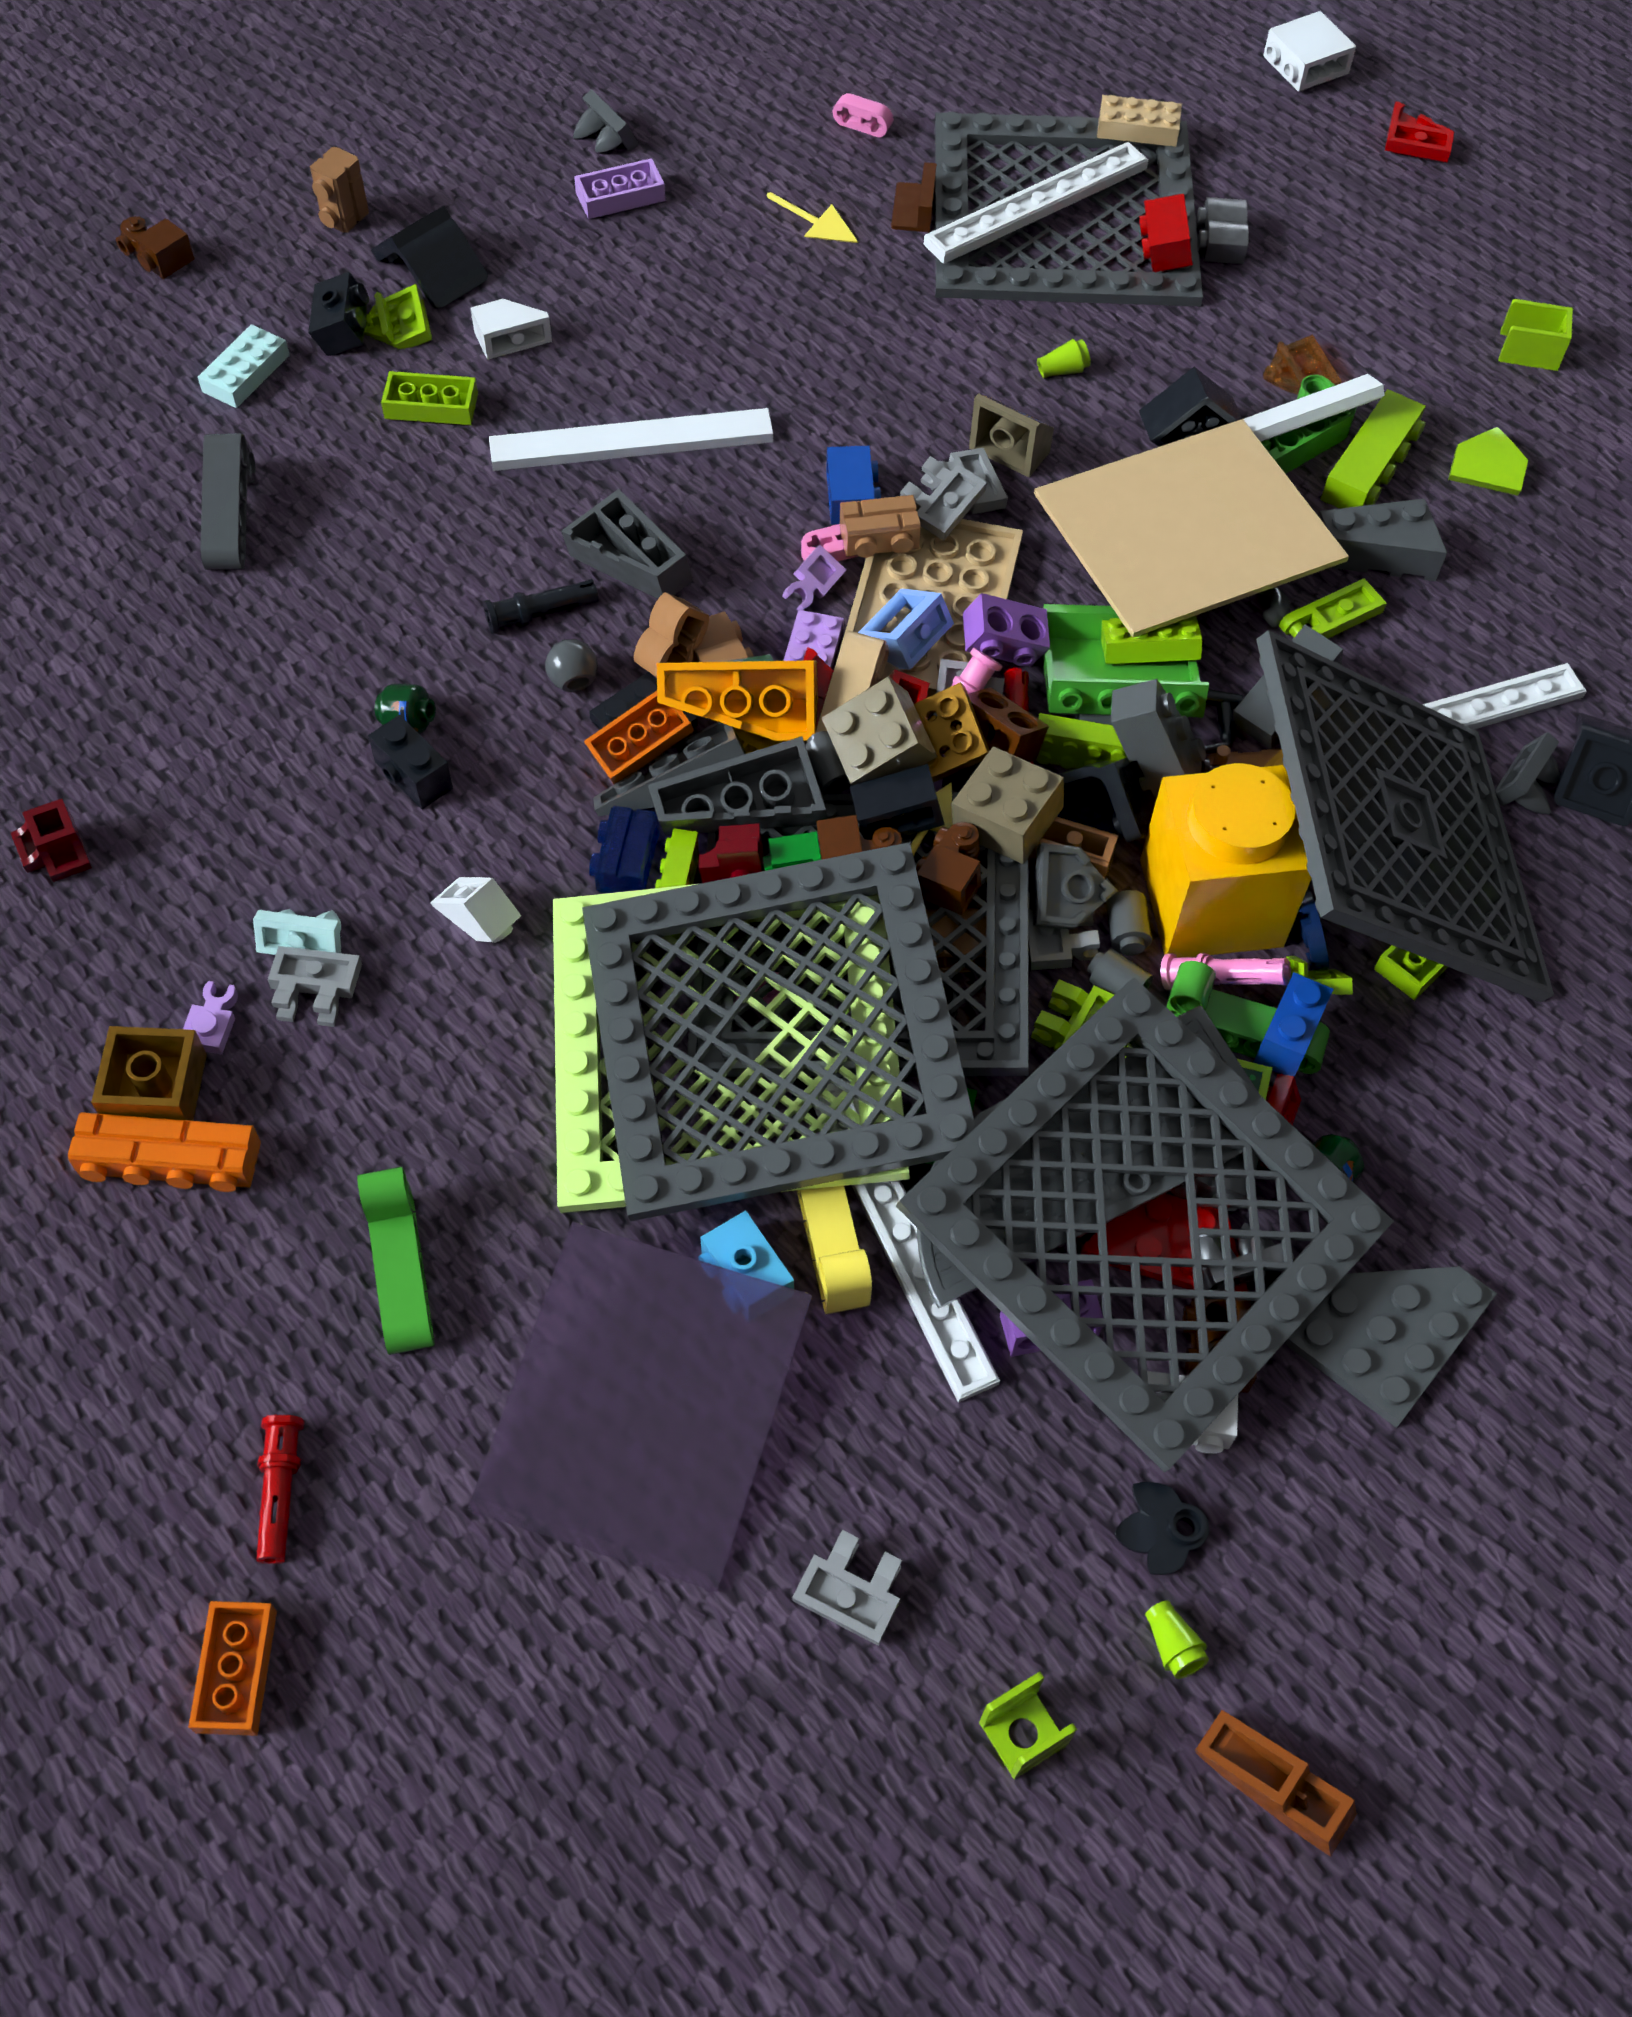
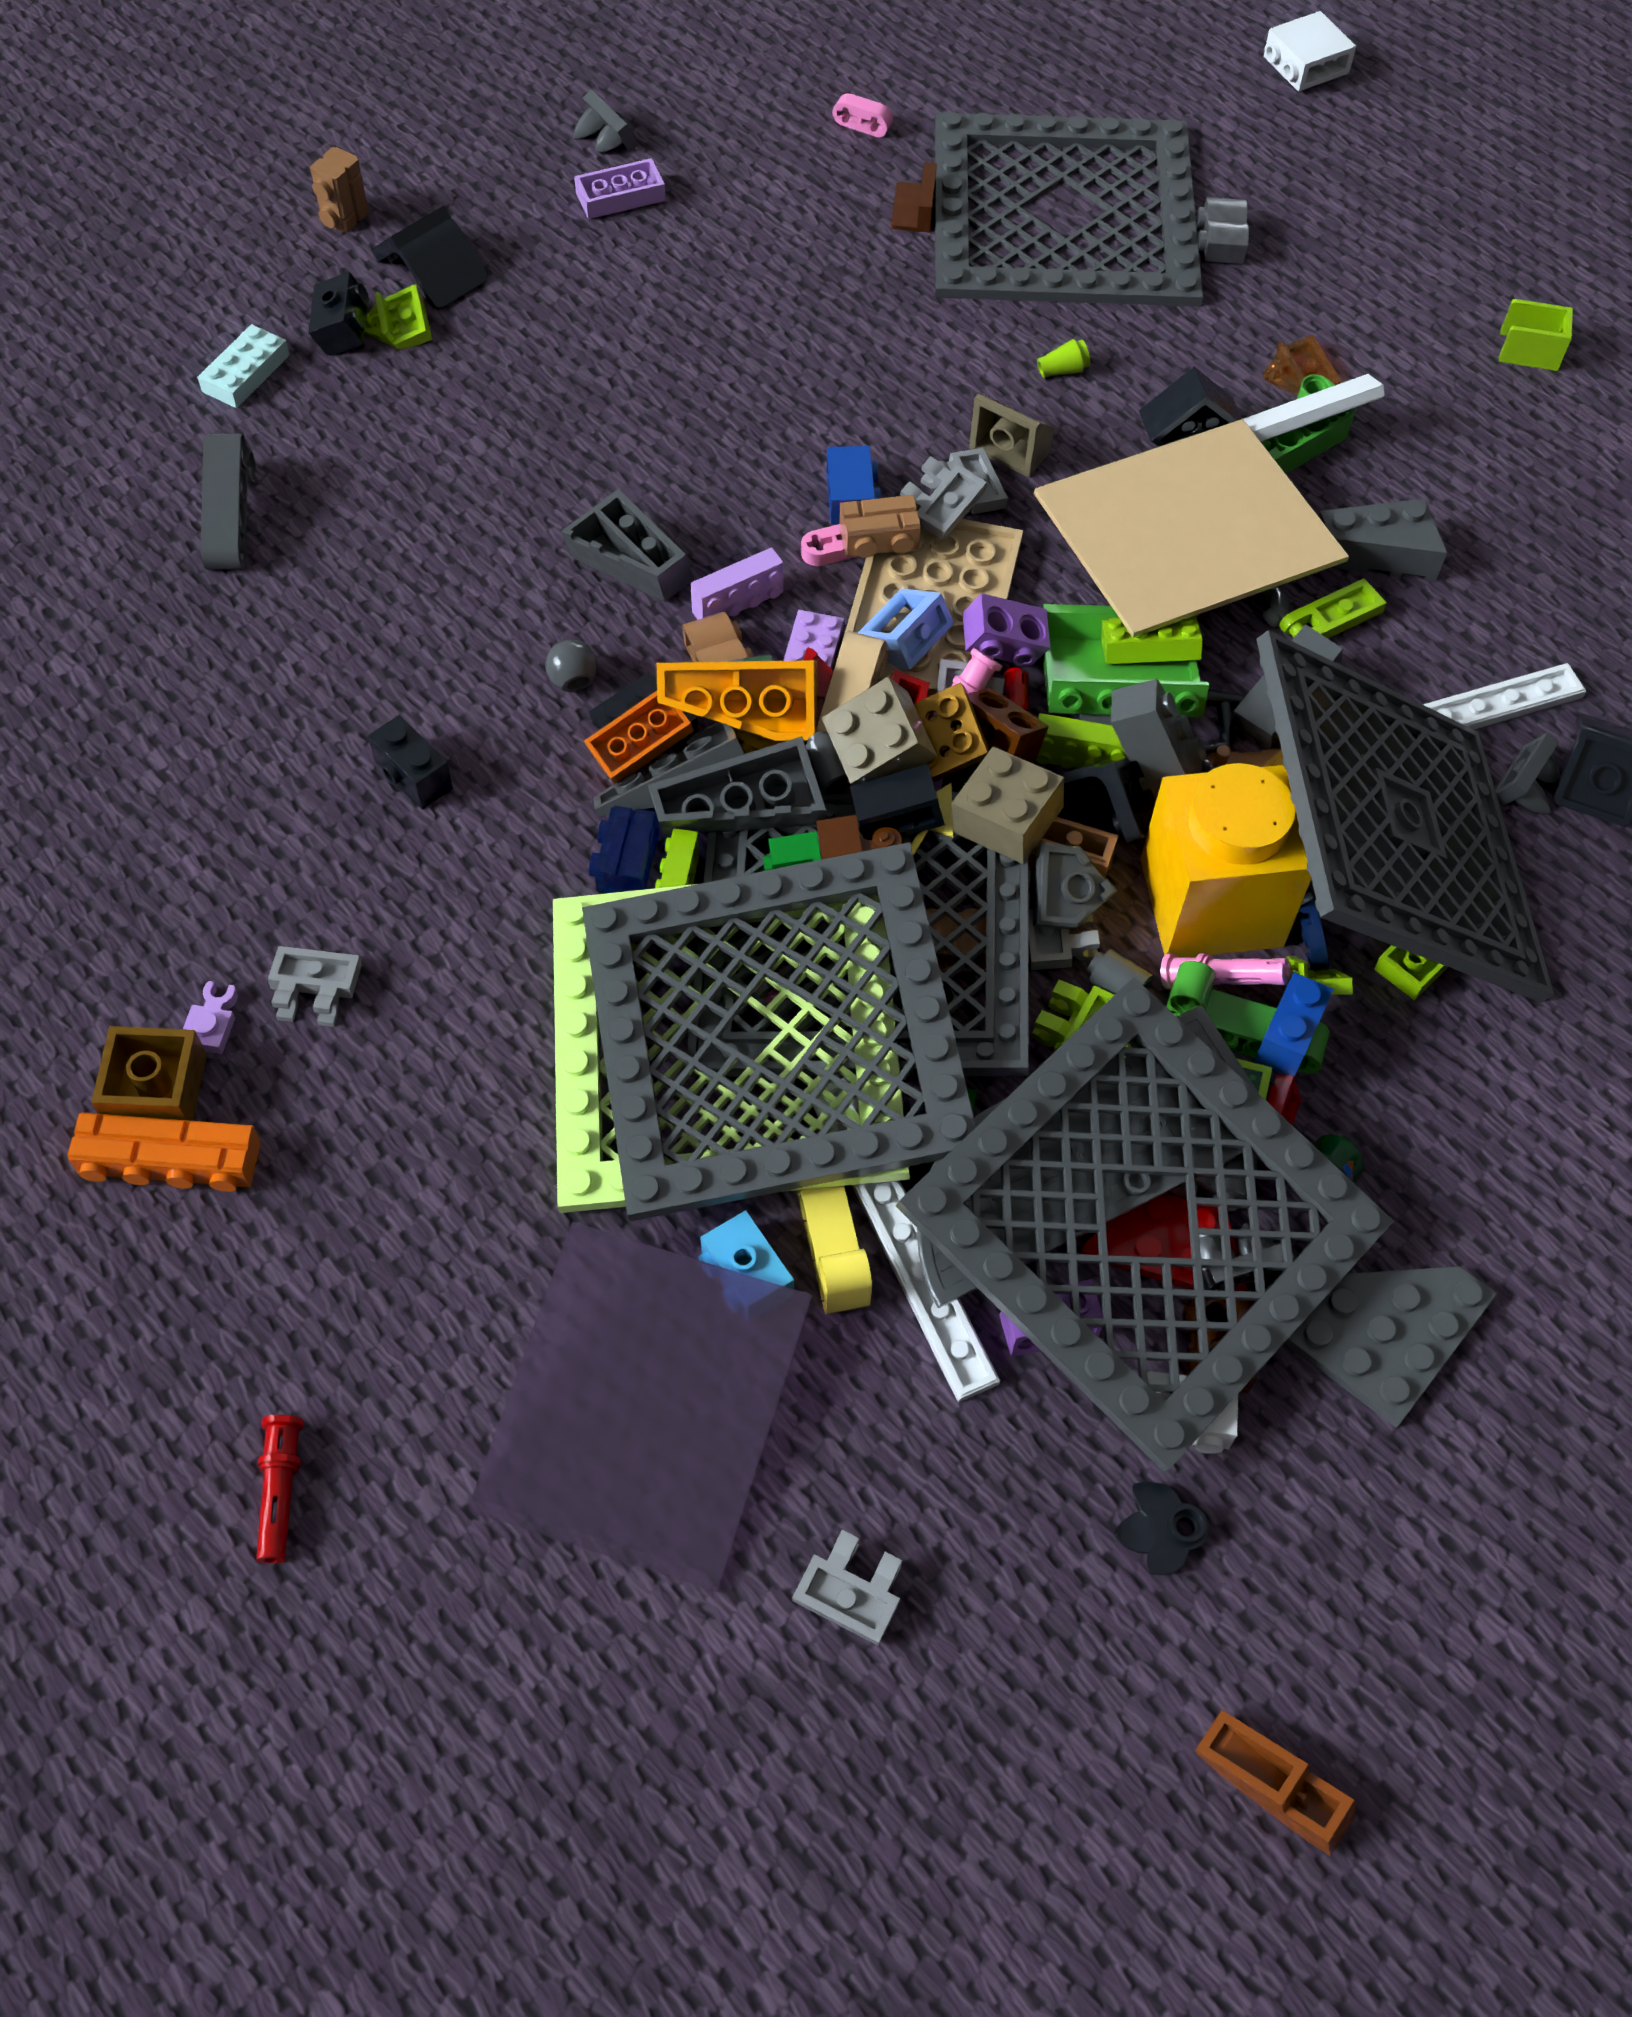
(51, 841): dark red brick -> none
(158, 249): reddish brown brick -> none
(233, 1668): orange piece -> none
(296, 931): light aqua tile -> none
(397, 1260): bright green beam -> none
(406, 700): dark green head -> none
(429, 398): lime piece -> none
(478, 908): white slope -> none
(509, 327): white slope -> none
(523, 607): black pin -> none
(630, 439): white tile -> none
(672, 633): medium nougat brick -> none
(735, 854): dark red brick -> none
(738, 585): none -> lavender piece
(816, 576): lavender plate -> none
(828, 226): light yellow piece -> none
(951, 871): reddish brown brick -> none
(1023, 1703): lime piece -> none
(1035, 202): white tile -> none
(1129, 922): dark grey brick -> none
(1139, 120): tan piece -> none
(1167, 233): red brick -> none
(1176, 1641): lime cone -> none
(1374, 451): lime brick -> none
(1418, 136): red wing -> none
(1490, 463): lime slope -> none

